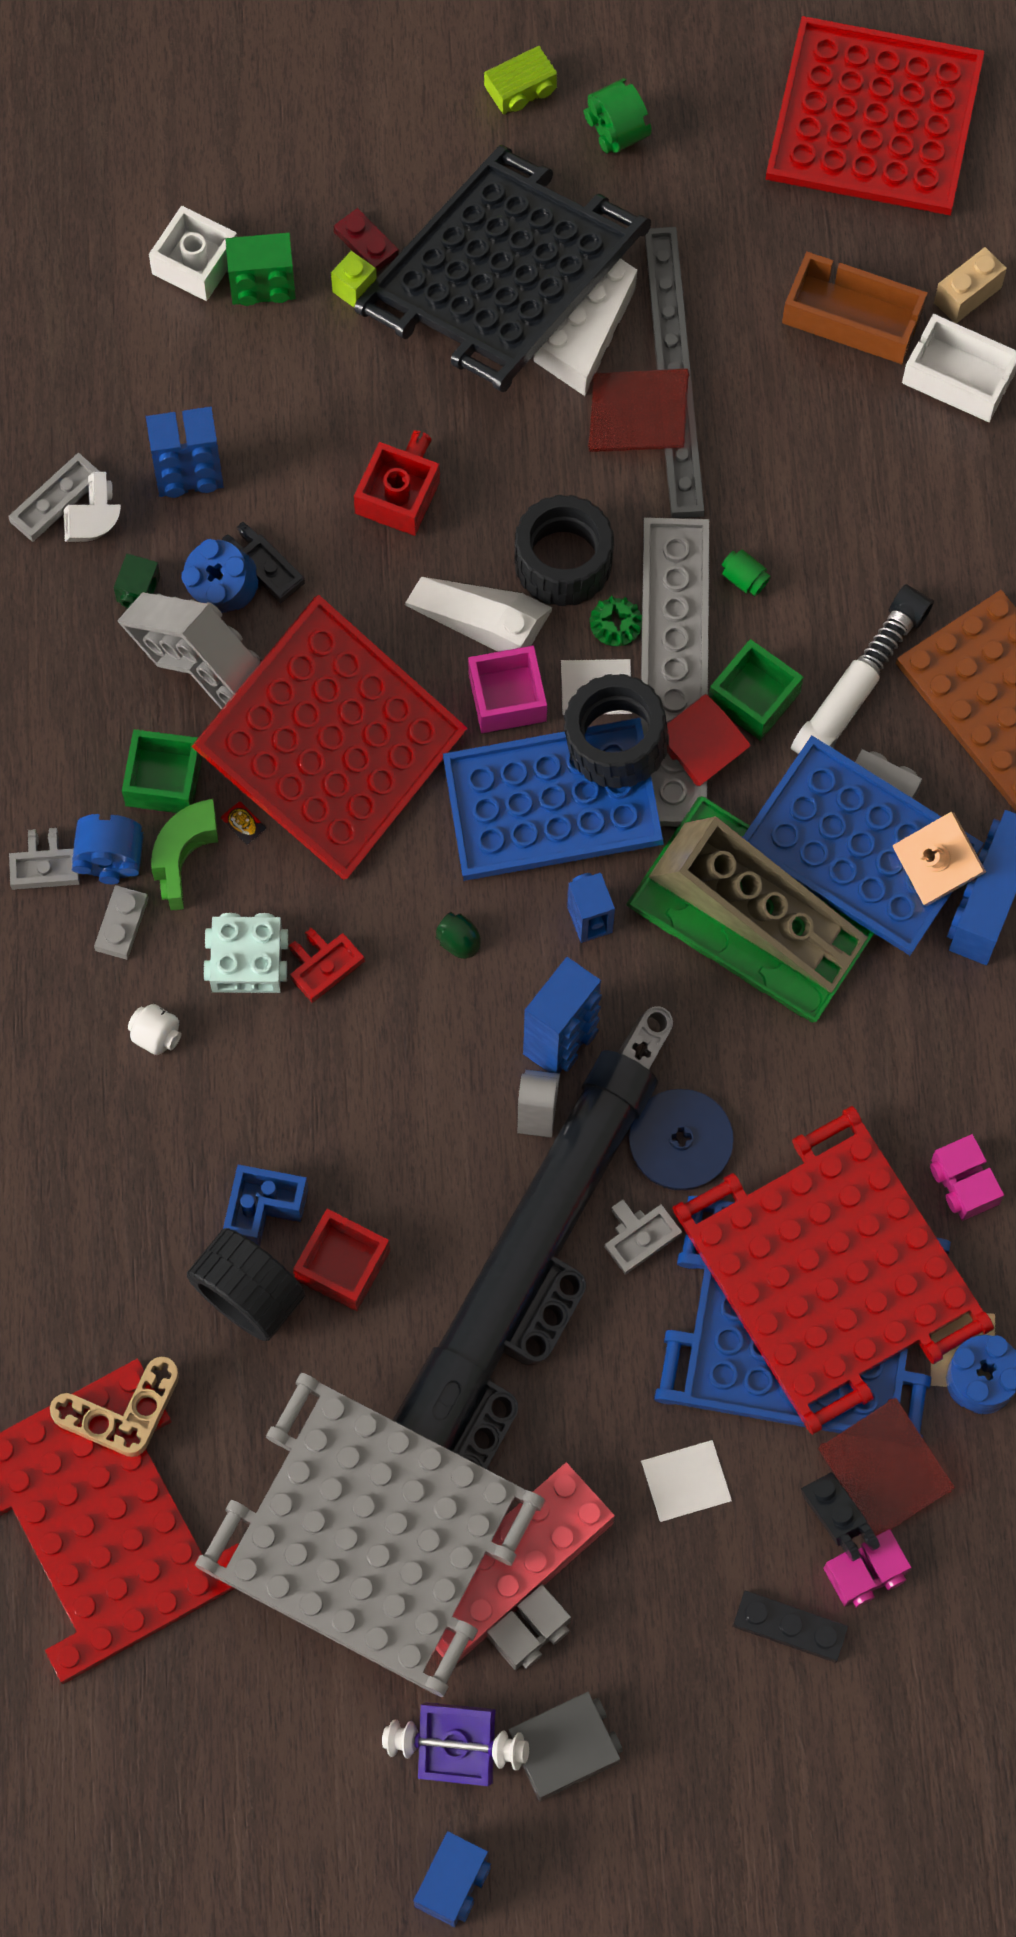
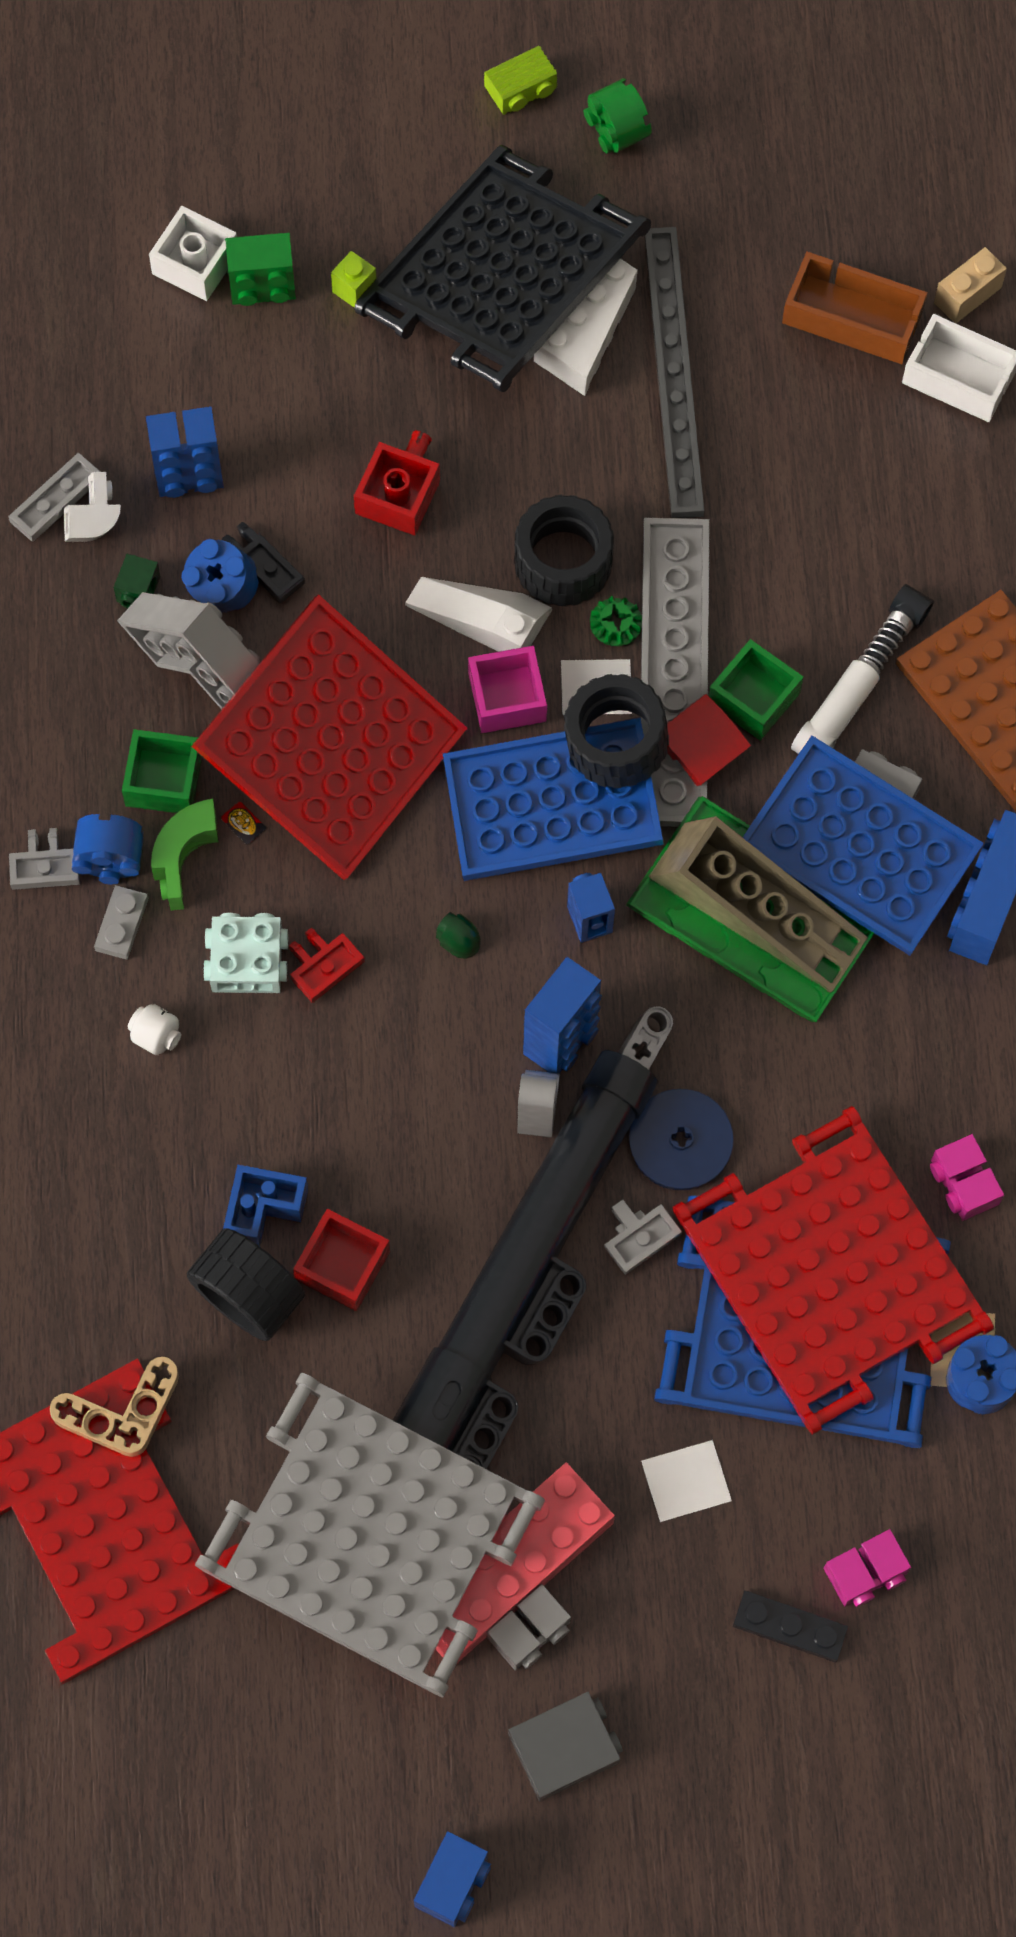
(366, 239): dark red plate -> none
(456, 1744): dark purple plate -> none
(638, 410): clear red piece -> none
(745, 572): green brick -> none
(839, 1514): black hinge -> none
(875, 115): red plate -> none
(886, 1467): clear red piece -> none
(939, 858): light nougat tile -> none

